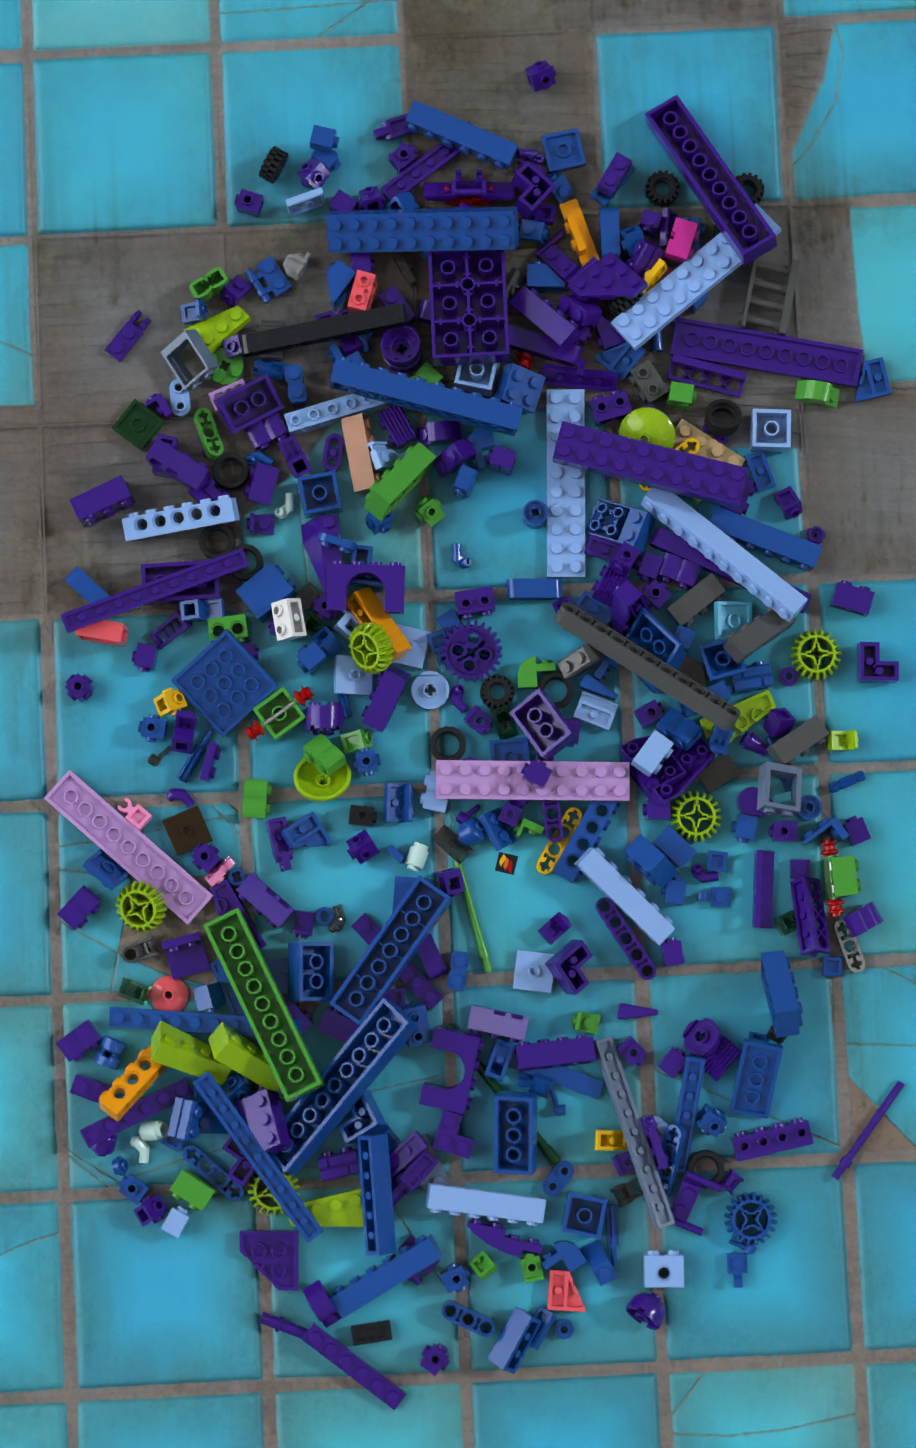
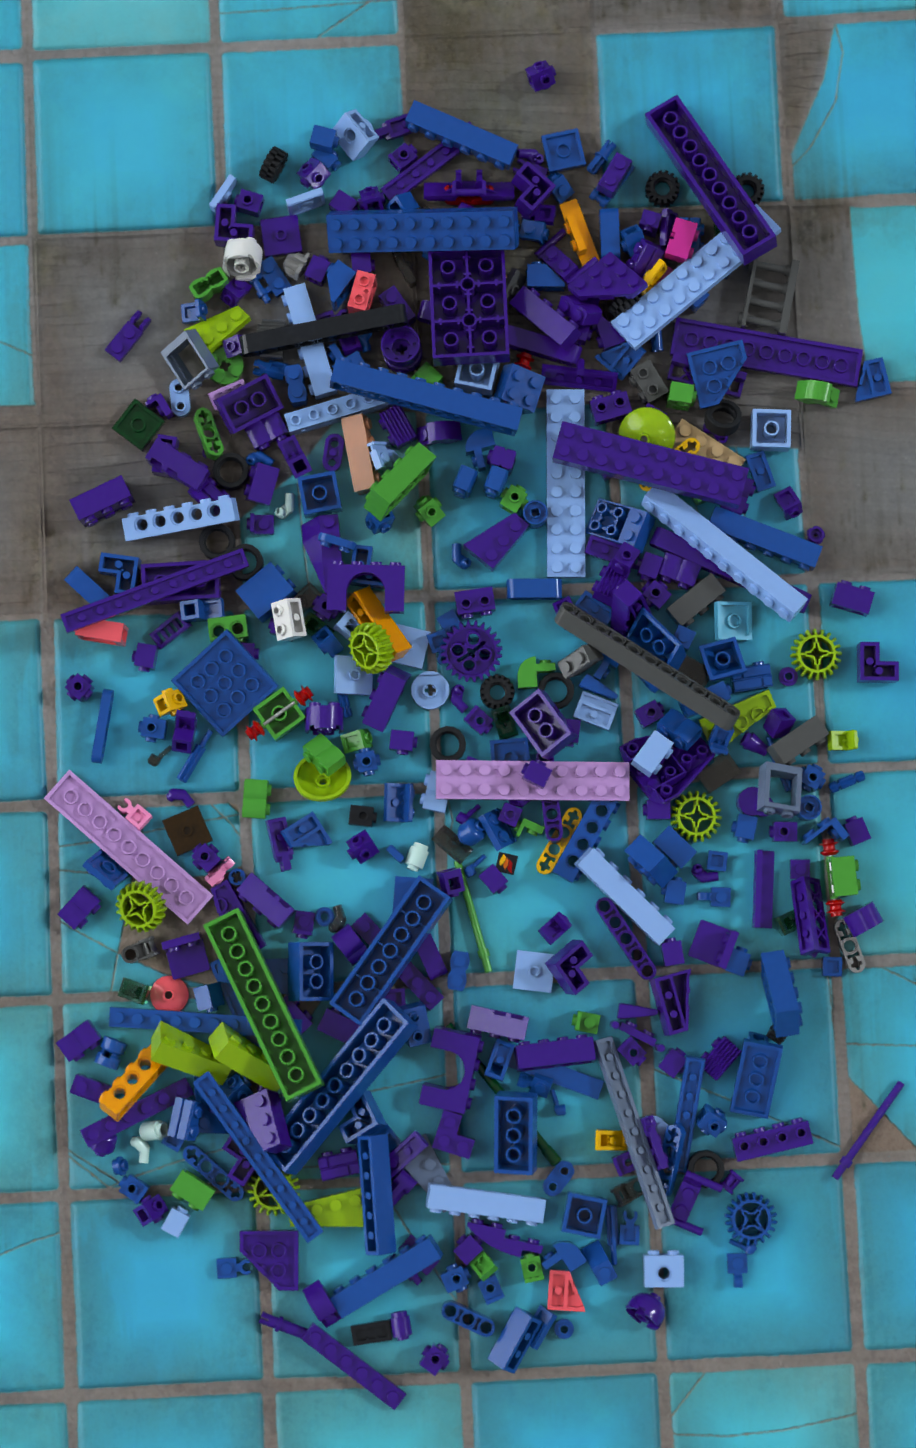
(102, 726): none -> blue beam
(123, 567): none -> blue brick
(213, 754): dark purple plate -> none
(224, 193): none -> light blue plate
(227, 226): none -> dark purple brick
(229, 1267): none -> blue plate
(242, 258): none -> white brick
(281, 236): none -> dark purple plate
(311, 658): blue brick -> none
(314, 356): none -> light blue brick
(317, 269): none -> dark purple brick
(349, 944): none -> dark purple piece
(355, 134): none -> light blue brick
(401, 1325): none -> dark purple brick
(402, 741): none -> dark purple brick
(418, 1170): dark purple plate -> none
(453, 457): dark purple brick -> none
(468, 1247): none -> dark purple brick
(470, 870): none -> blue hand
(491, 1296): none -> blue brick
(493, 879): none -> dark purple brick
(495, 482): none -> blue brick
(497, 541): none -> dark purple wedge
(510, 505): none -> bright green brick
(601, 157): none -> blue axle
(629, 1232): none -> blue plate
(645, 1036): none -> dark purple plate
(672, 1001): none -> dark purple wedge
(709, 1044): dark purple plate -> none
(713, 944): none -> dark purple bracket
(715, 370): none -> blue plate
(739, 961): none -> blue brick
(756, 635): dark grey brick -> none
(809, 785): none -> blue brick

